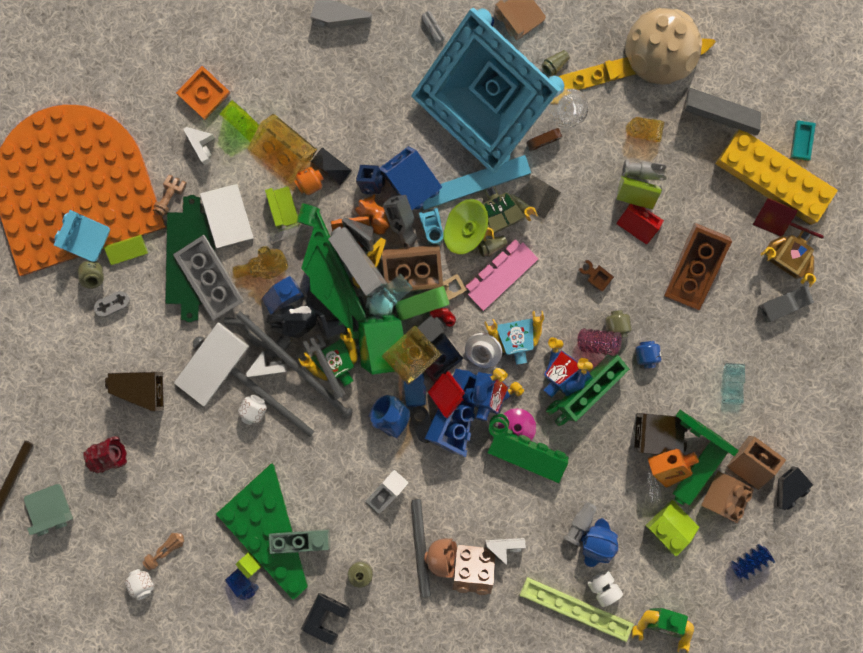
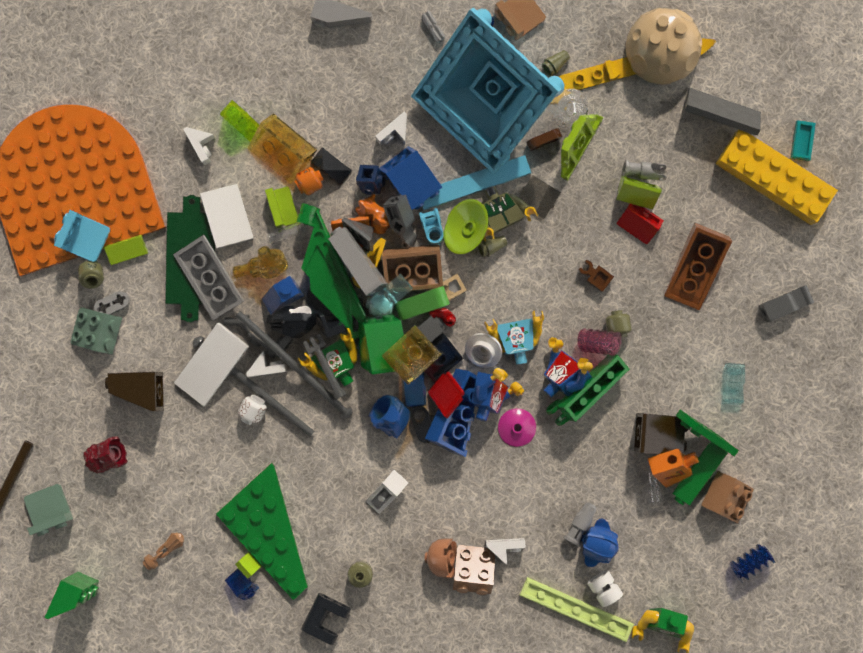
(72, 593): none -> green slope
(96, 330): none -> sand green bracket
(139, 584): white head -> none
(161, 207): medium nougat hinge -> none
(203, 92): orange plate -> none
(299, 541): sand green slope -> none
(396, 126): none -> white slope
(421, 547): dark grey piece -> none
(497, 280): bright pink windscreen -> none
(524, 452): green hinge -> none
(577, 142): none -> lime wing
(648, 354): blue head -> none
(649, 129): clear yellow piece -> none
(673, 527): lime slope -> none
(756, 462): medium nougat slope -> none
(777, 218): dark red piece -> none
(791, 487): black slope -> none
(793, 256): torso -> none

